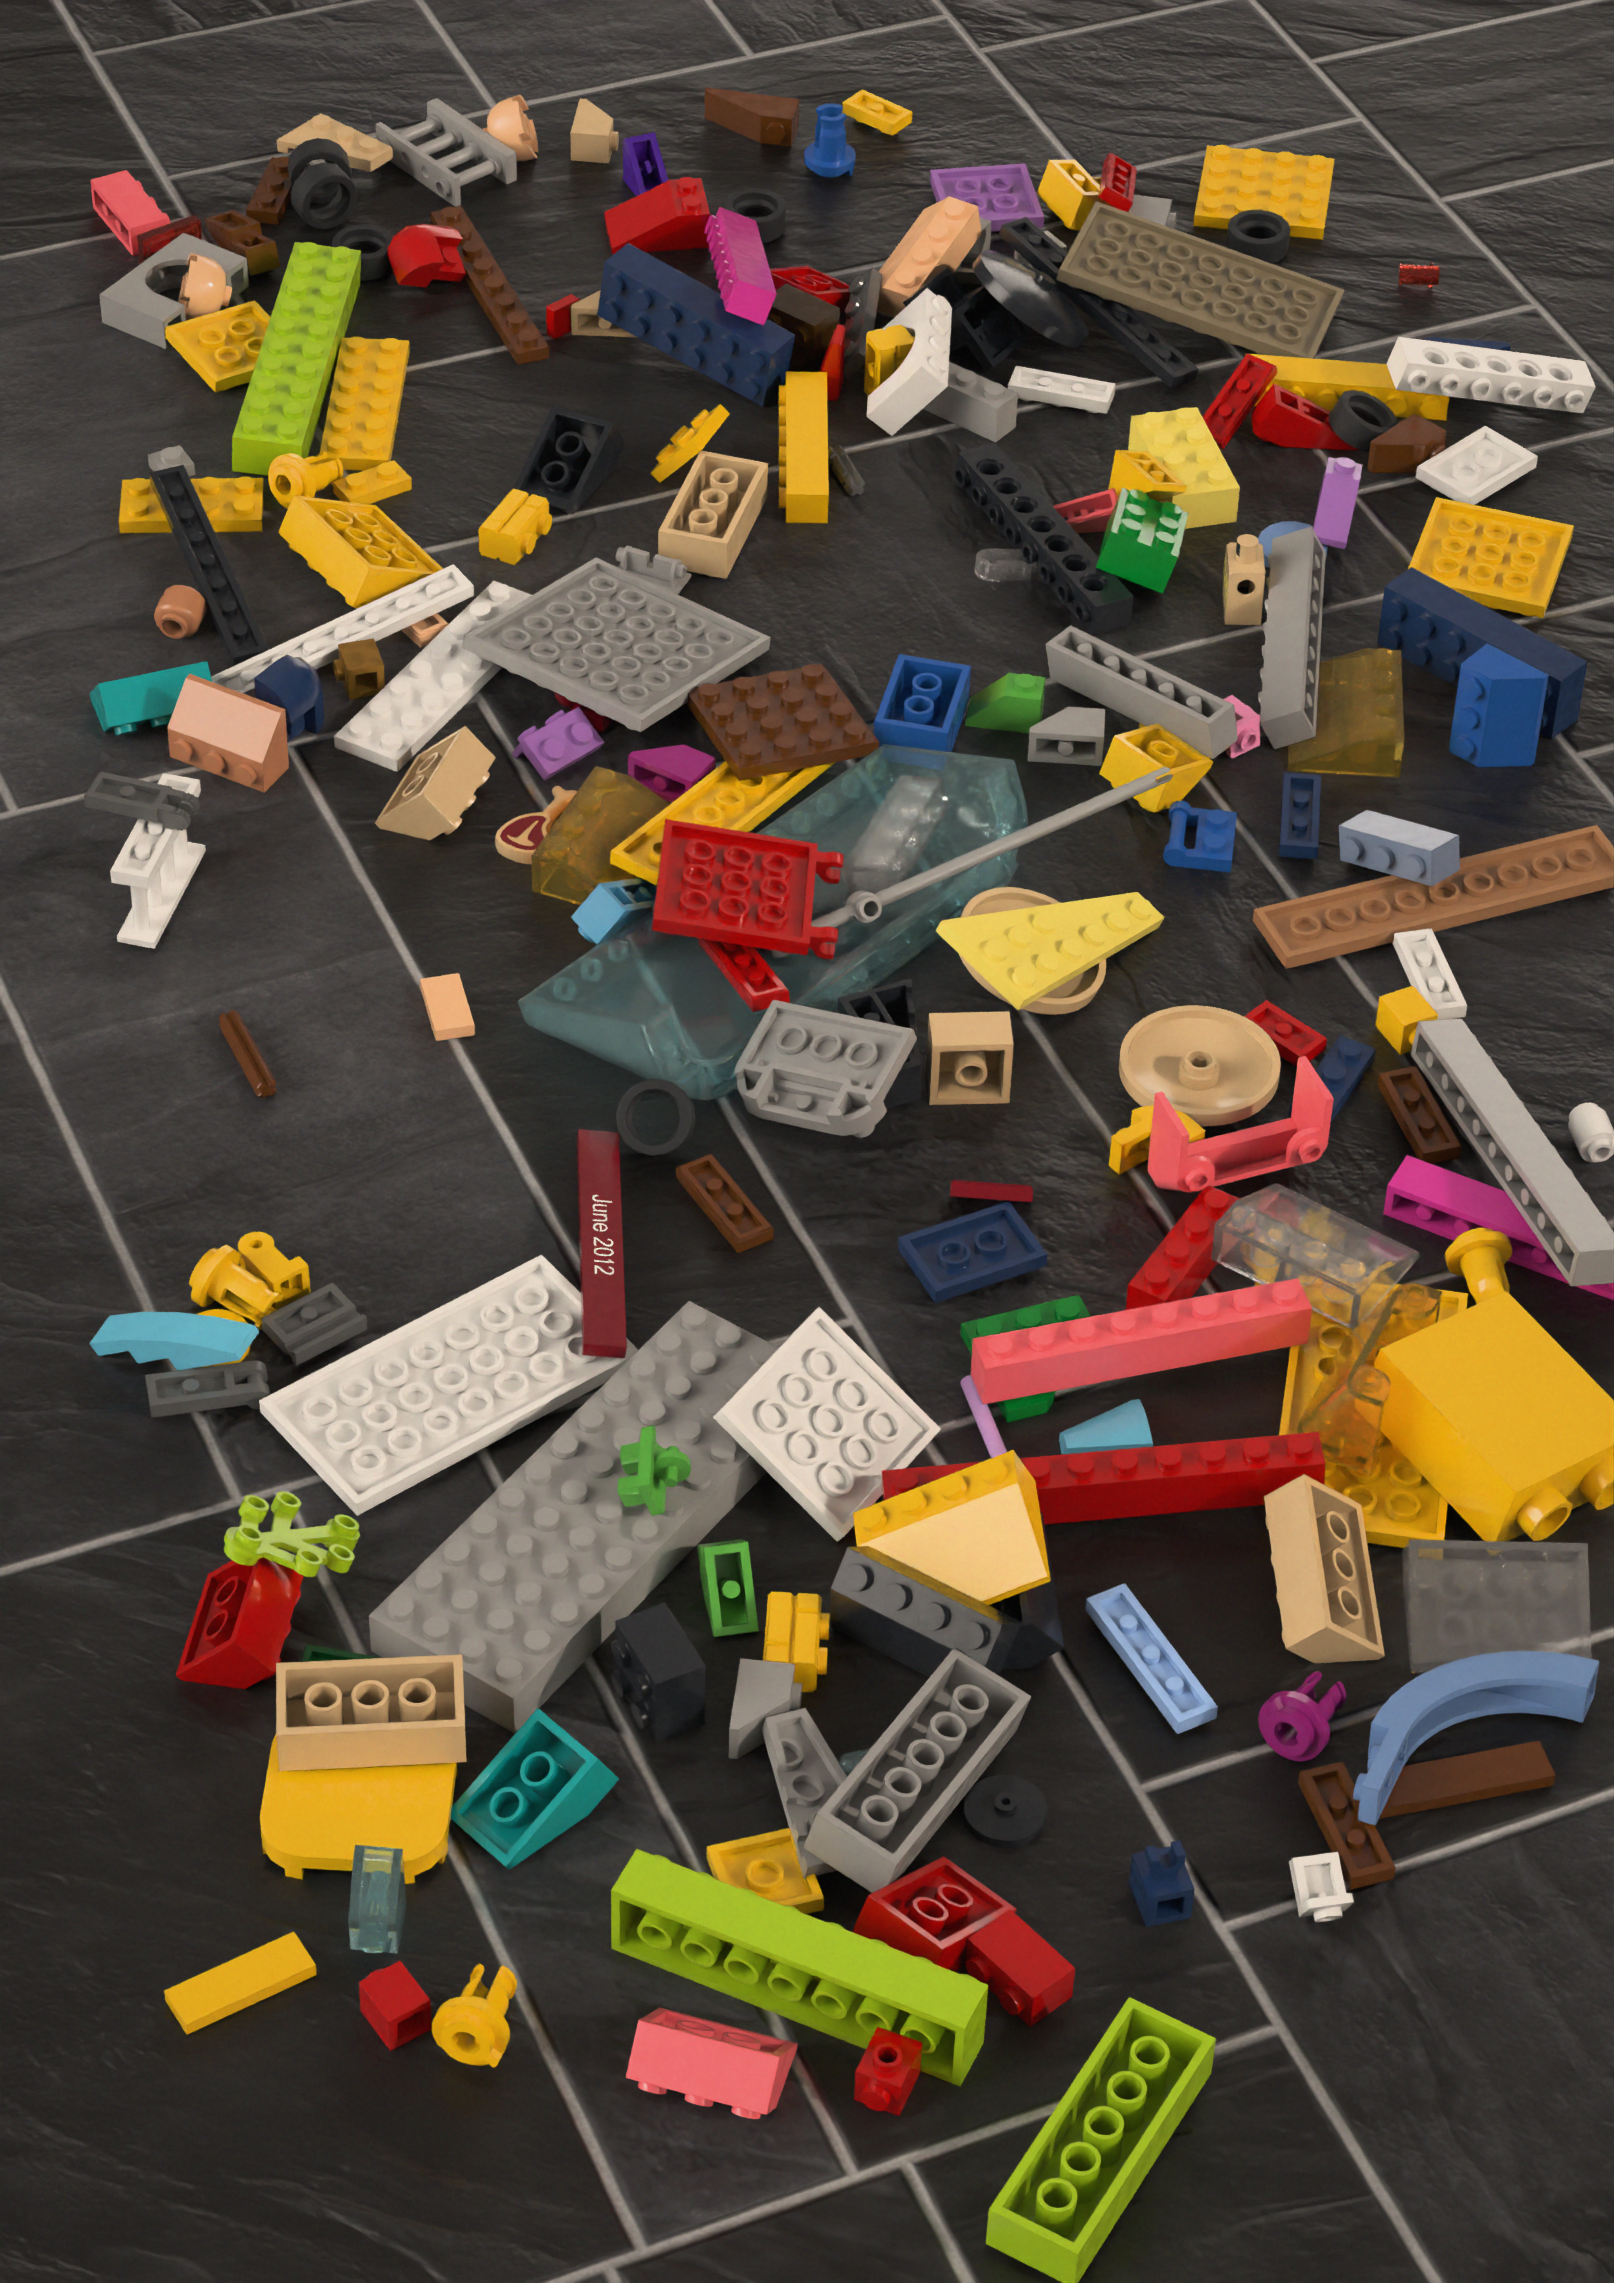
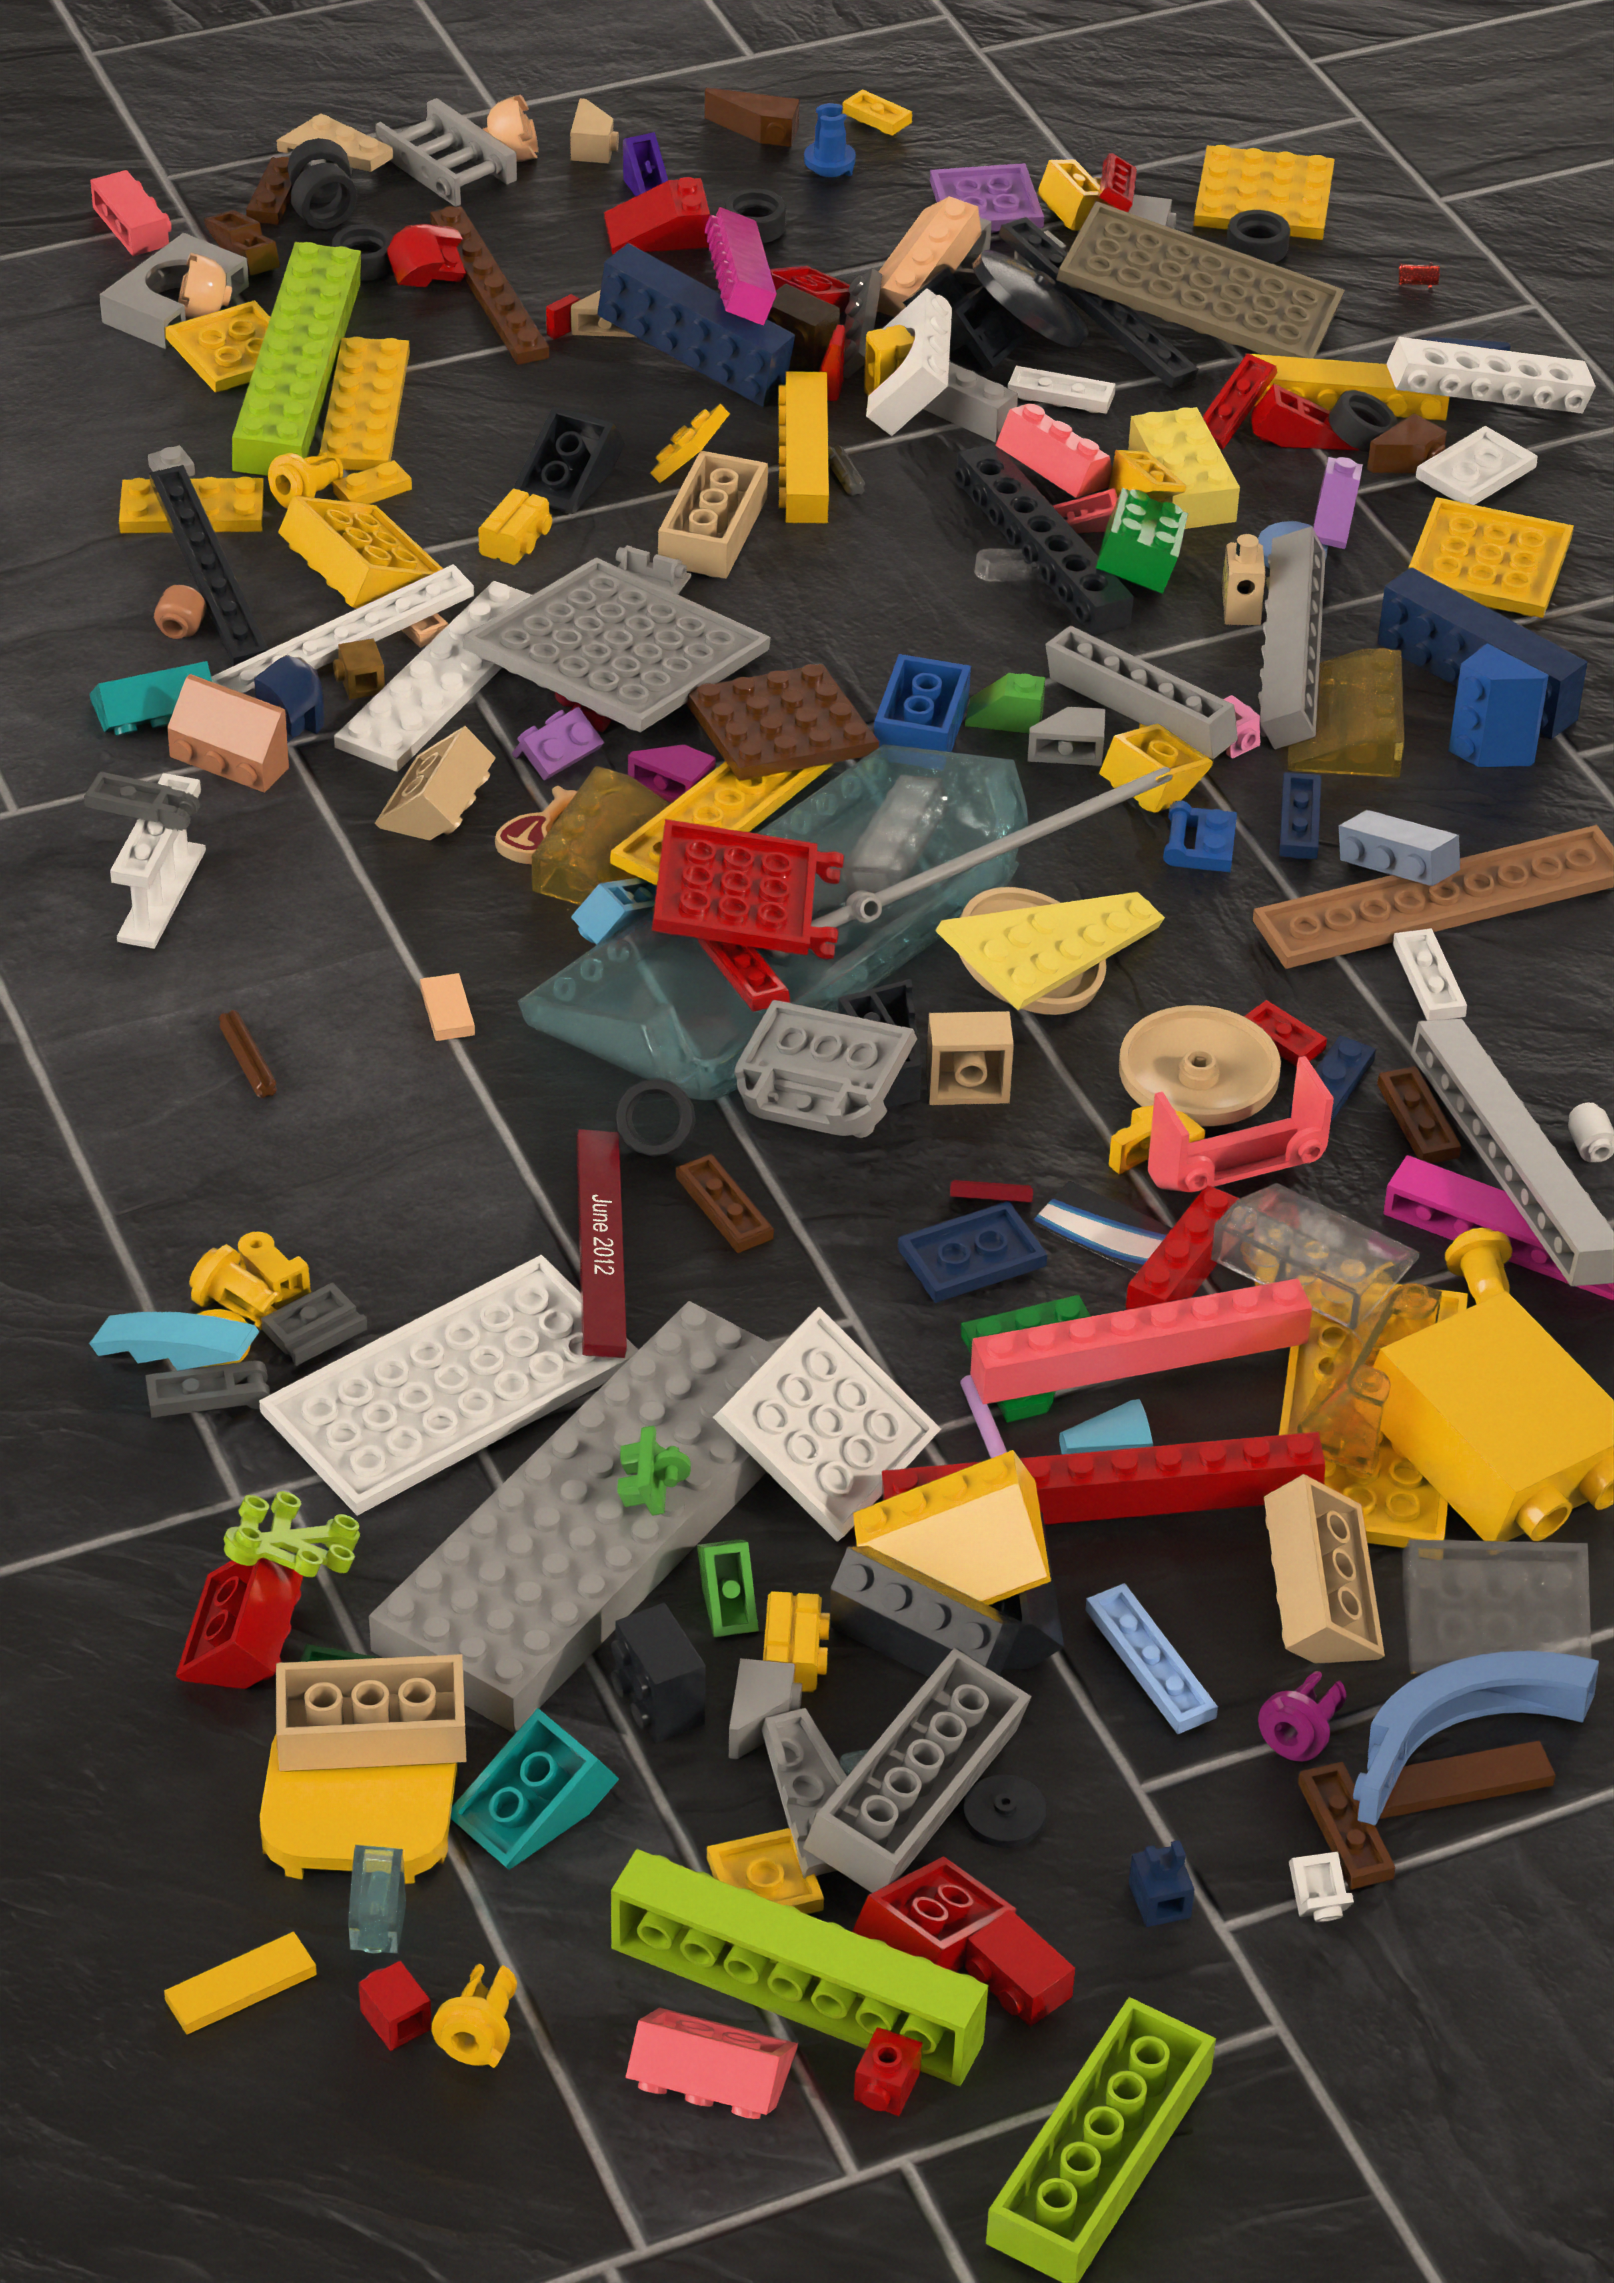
(156, 239): clear red tile -> none
(1054, 451): none -> coral slope
(1102, 1226): none -> sticker
(1399, 1016): yellow brick -> none

